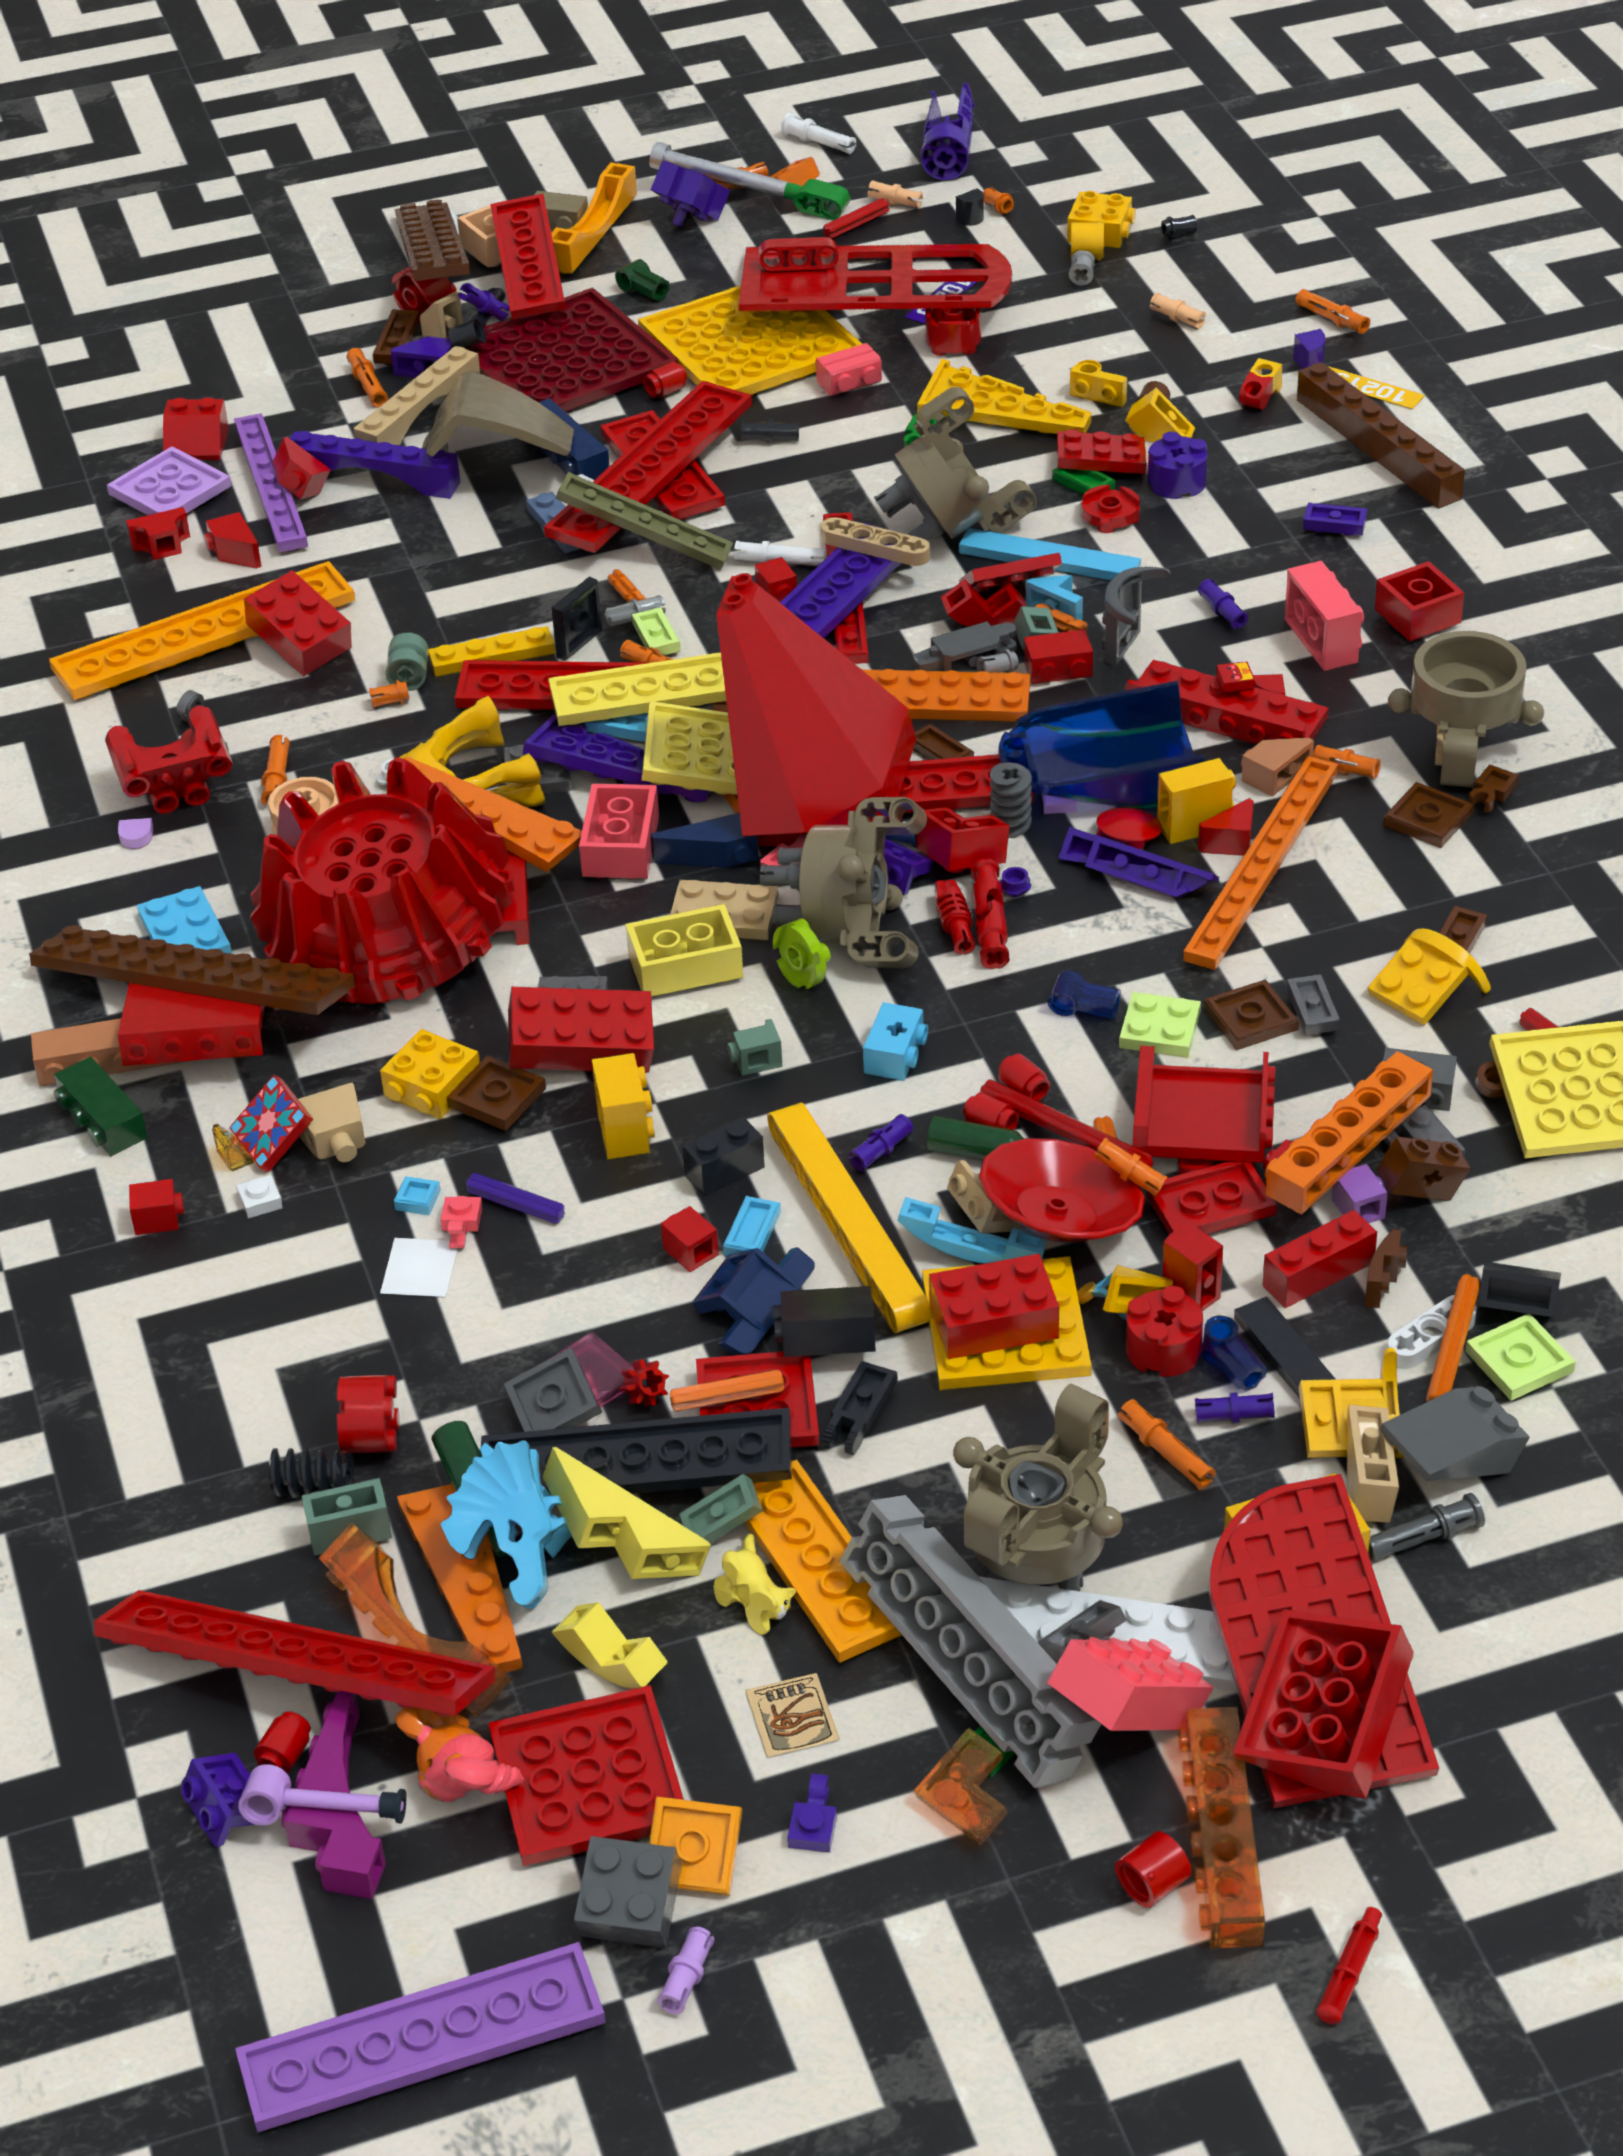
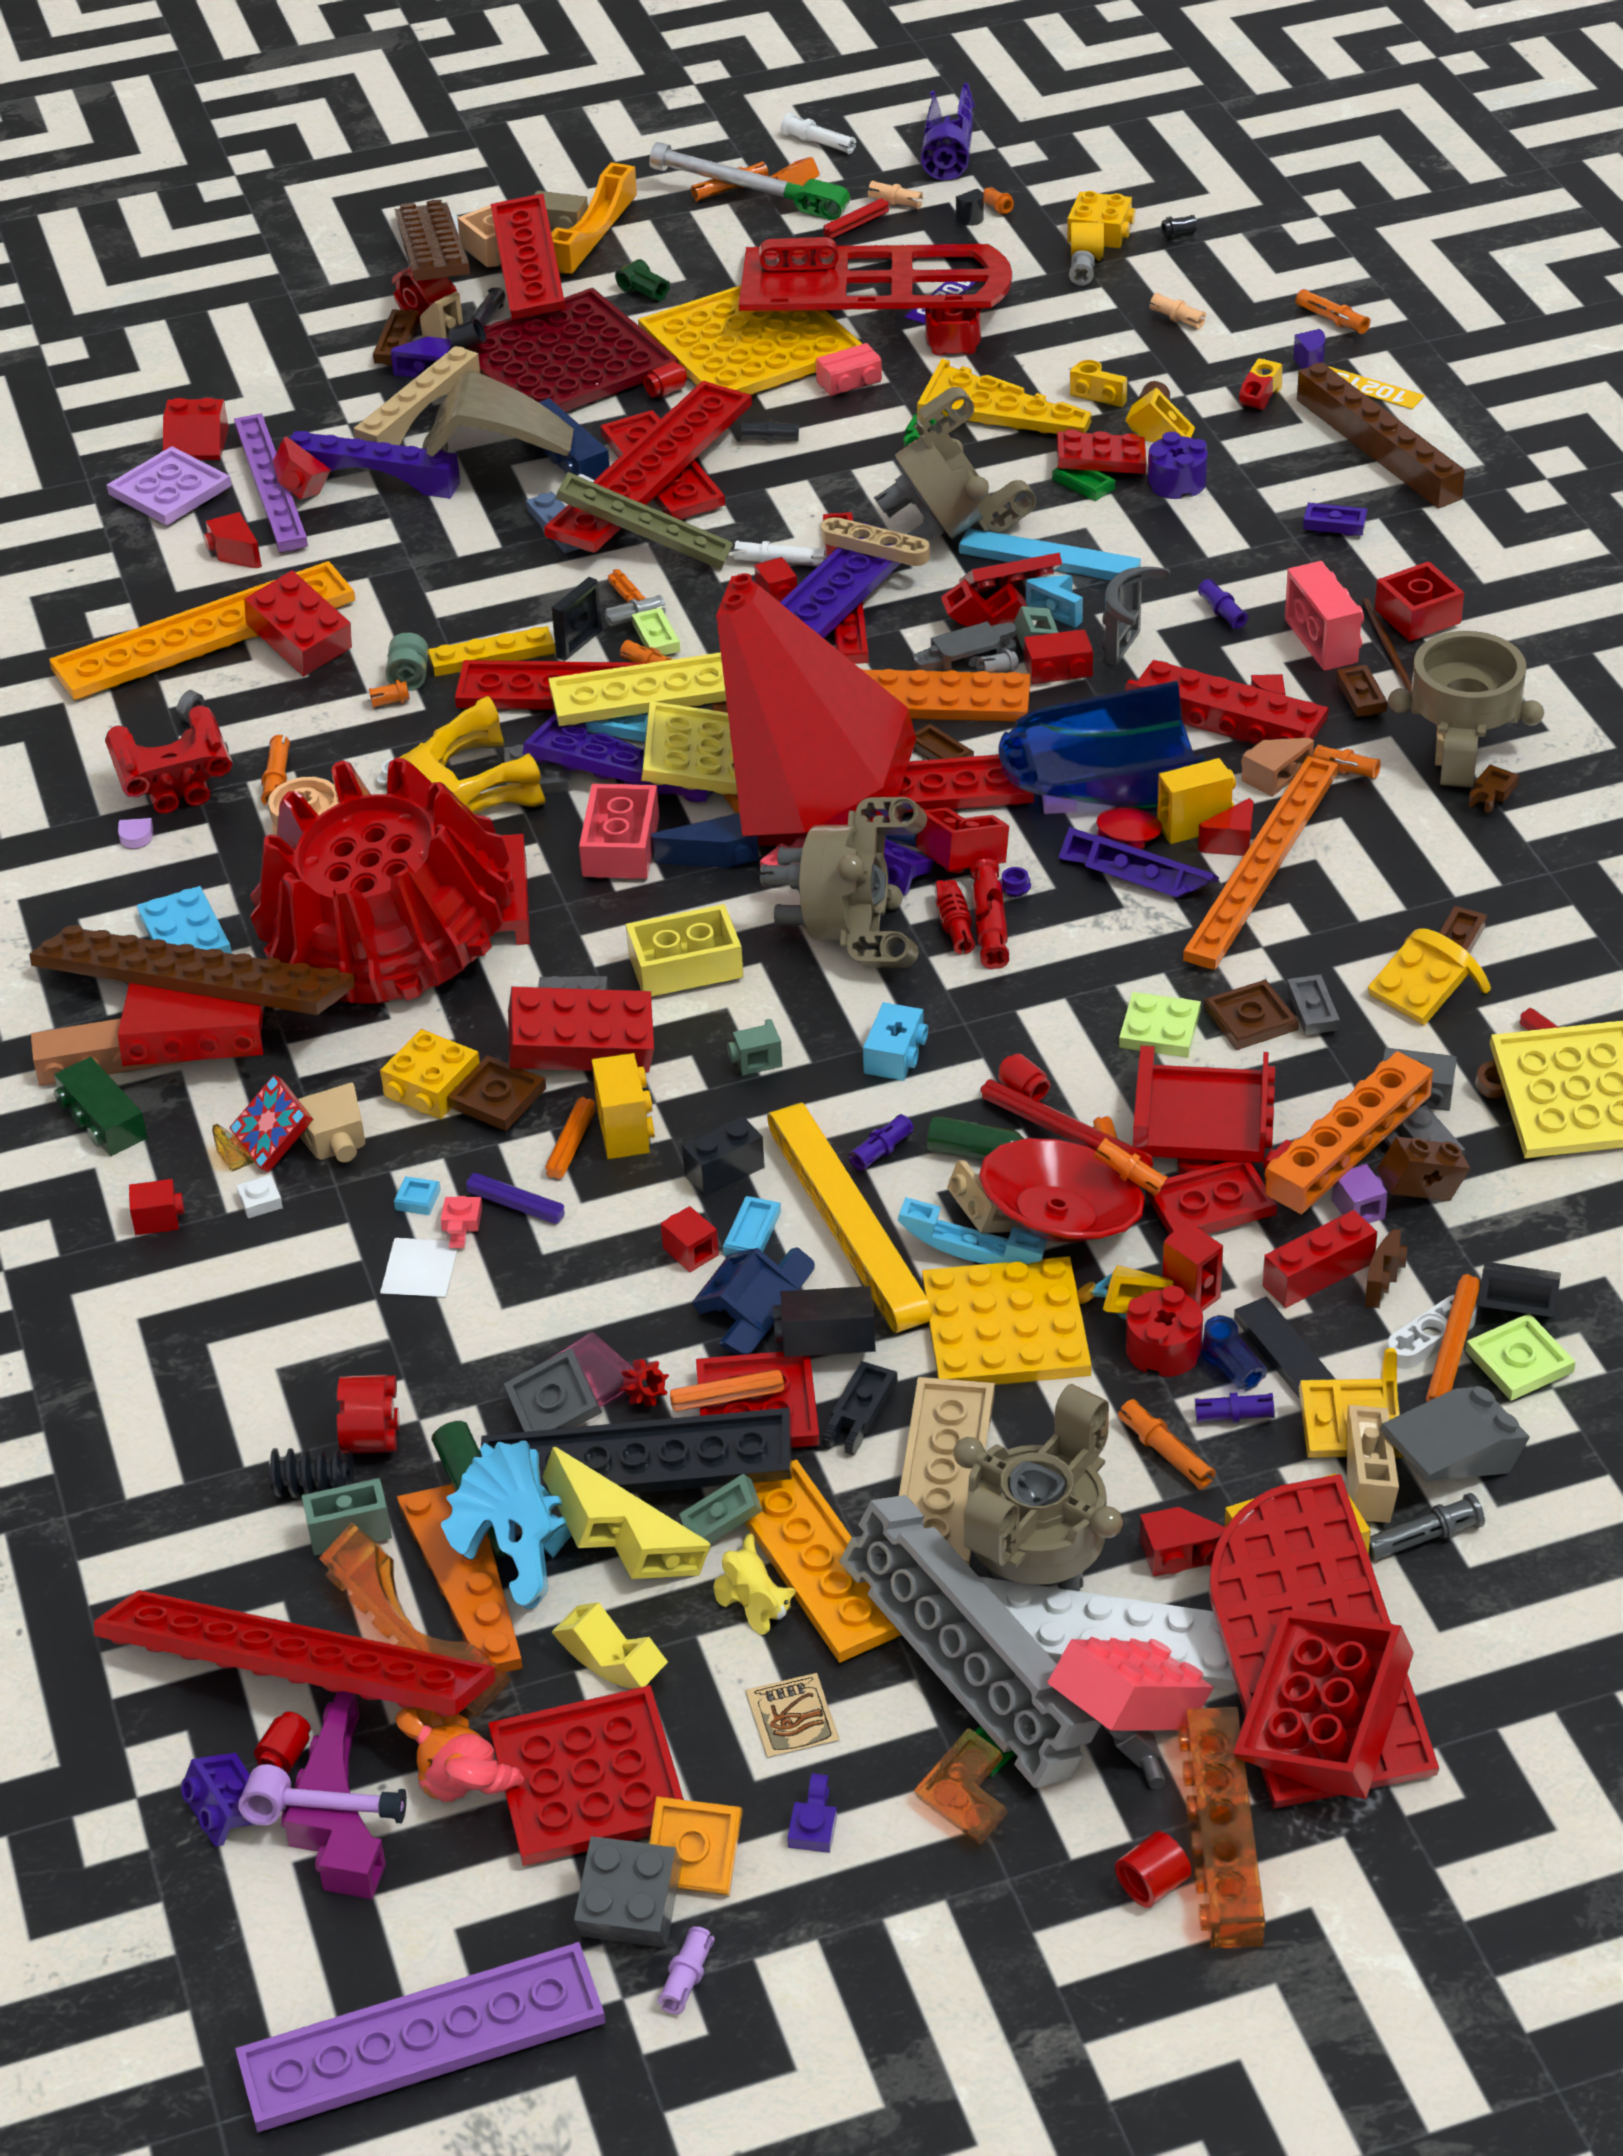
(159, 533): red brick -> none
(364, 372): orange pin -> none
(484, 301): dark purple pin -> none
(523, 830): orange wing -> none
(570, 1138): none -> orange axle
(689, 192): dark purple brick -> none
(748, 905): tan plate -> none
(801, 953): lime plate -> none
(930, 1476): none -> tan plate
(990, 1111): red brick -> none
(994, 1306): red brick -> none
(1011, 796): dark grey piece -> none
(1063, 621): orange axle -> none
(1074, 993): clear blue piece -> none
(1095, 1621): flat silver plate -> none
(1110, 508): red plate -> none
(1143, 1751): none -> flat silver piece
(1177, 1540): none -> red slope
(1235, 676): red tile -> none
(1349, 1967): red piece -> none
(1361, 690): none -> reddish brown plate
(1387, 644): none -> reddish brown axle
(1428, 814): reddish brown tile -> none

